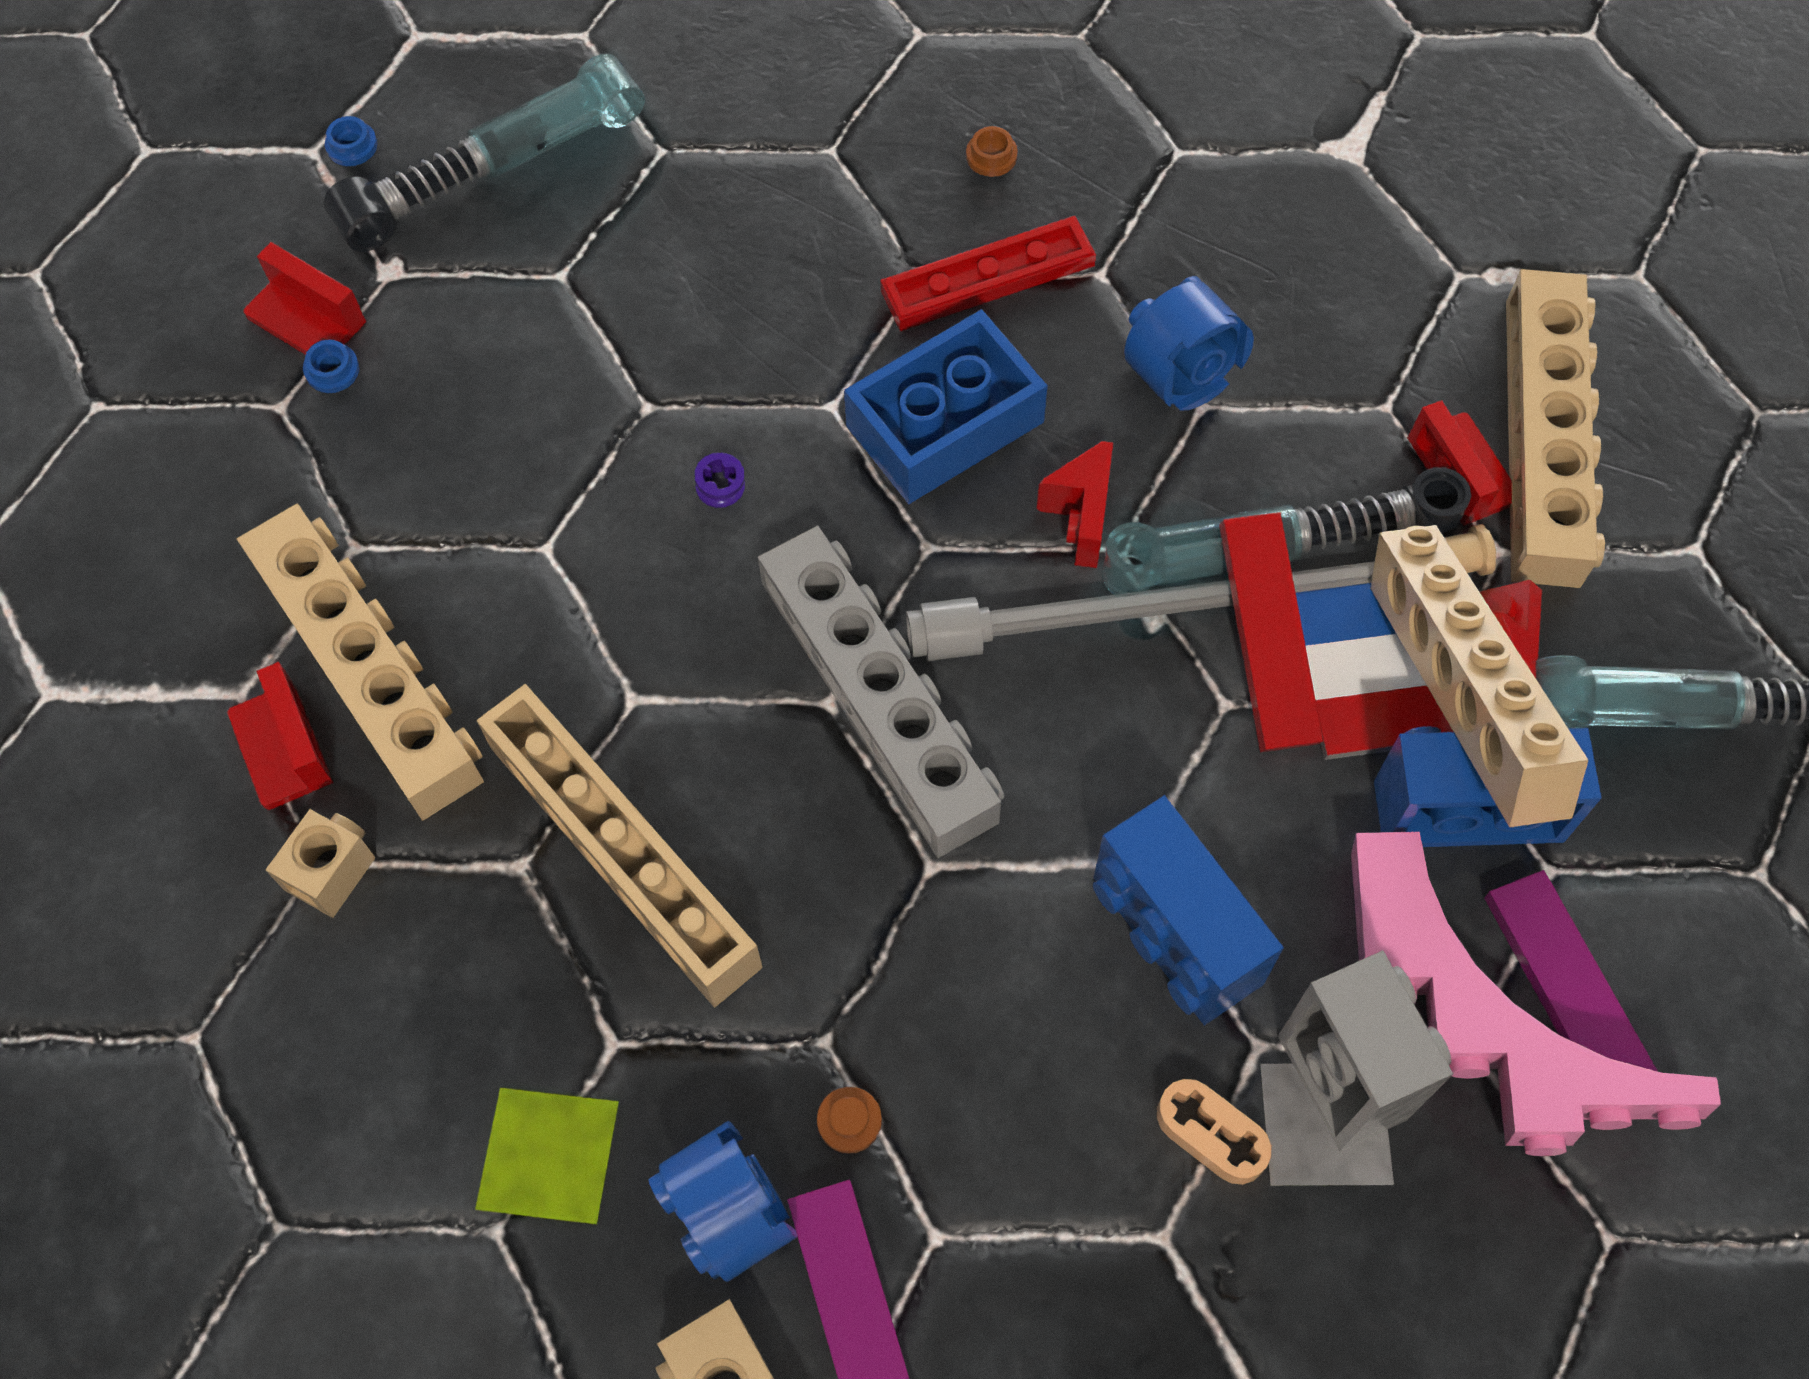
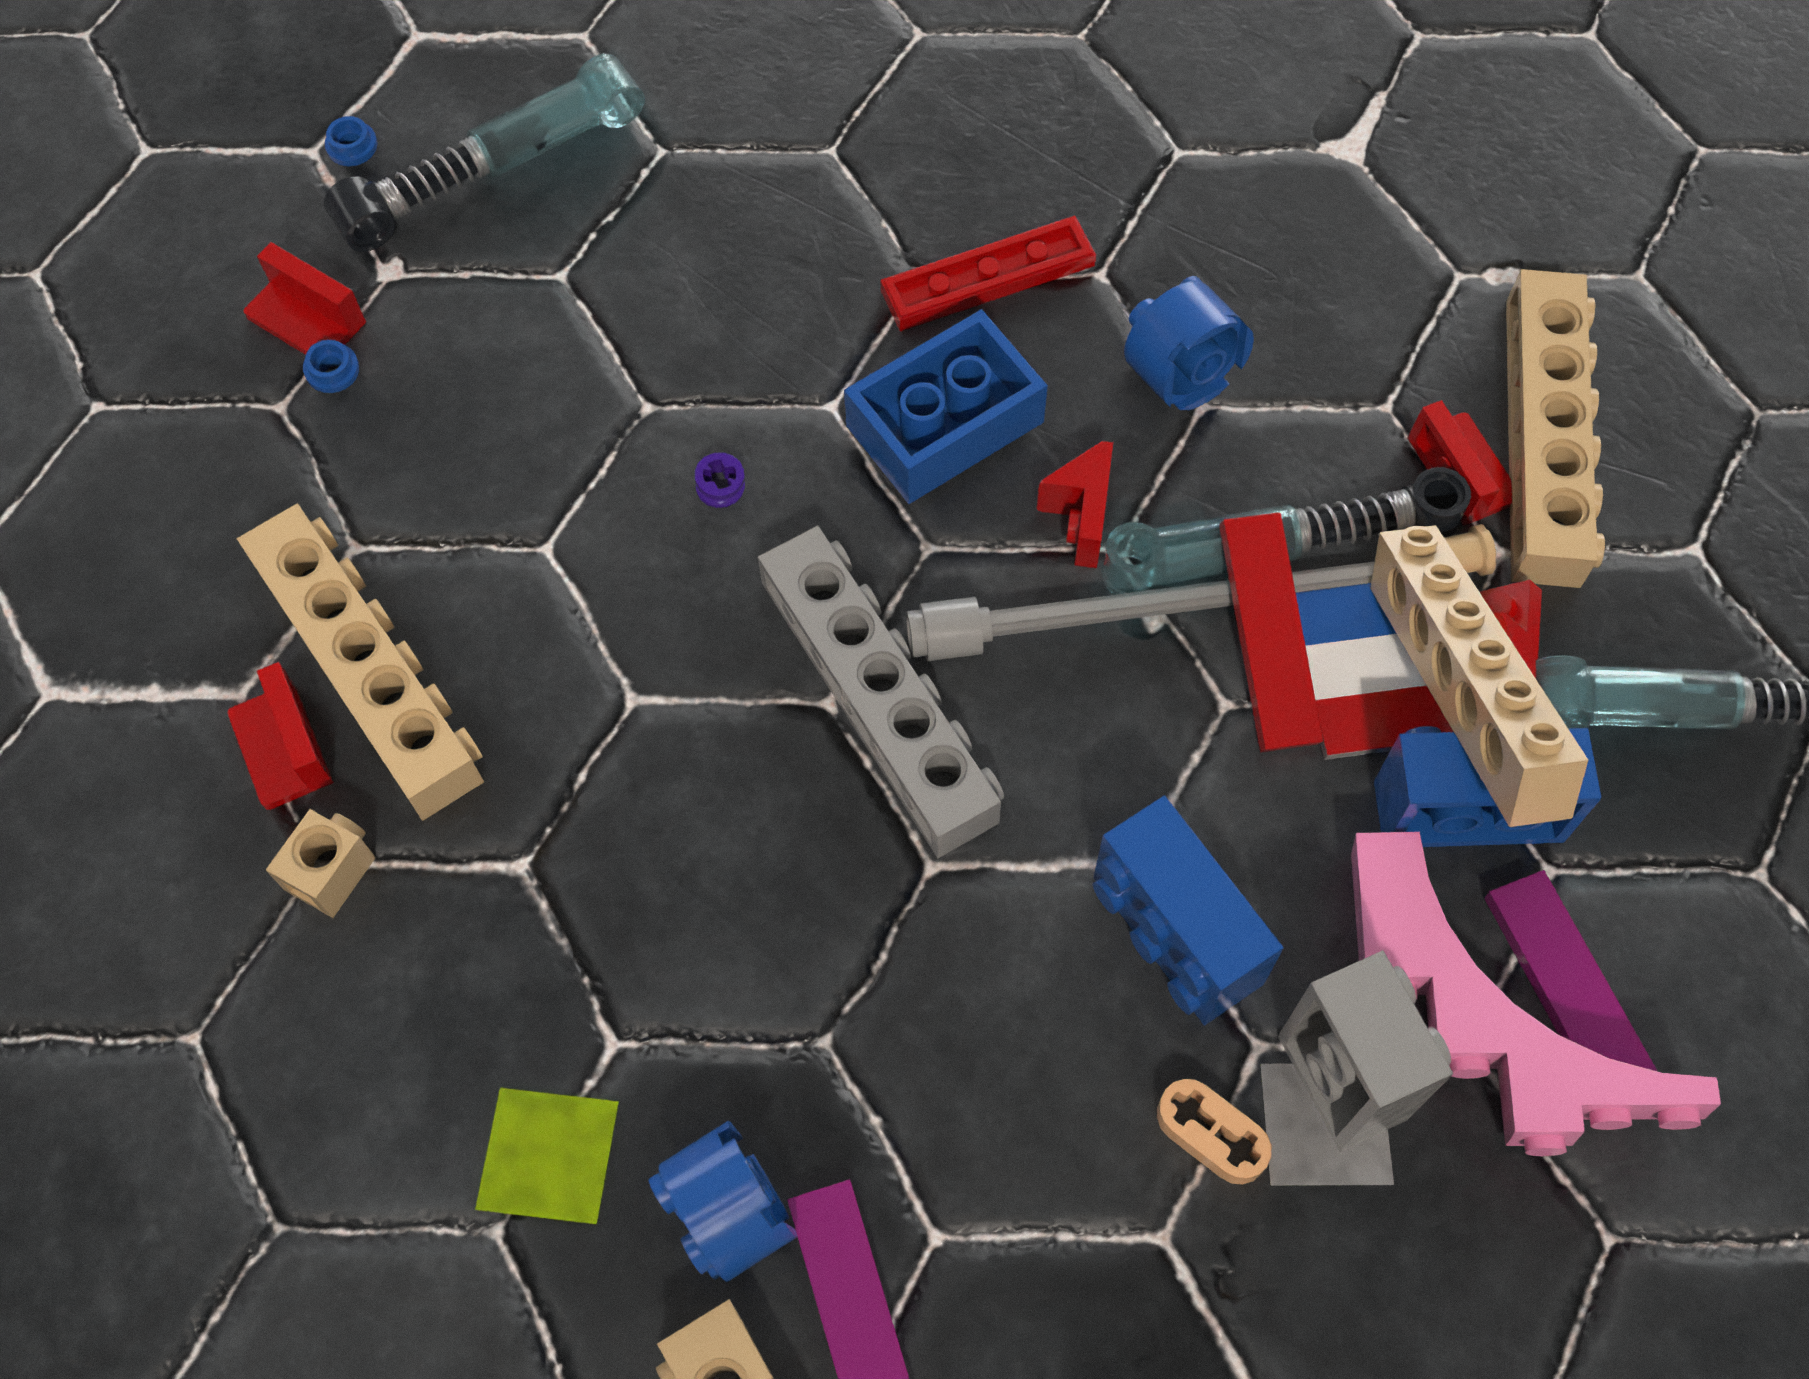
(621, 845): tan brick -> none
(849, 1120): dark orange plate -> none
(991, 152): dark orange plate -> none

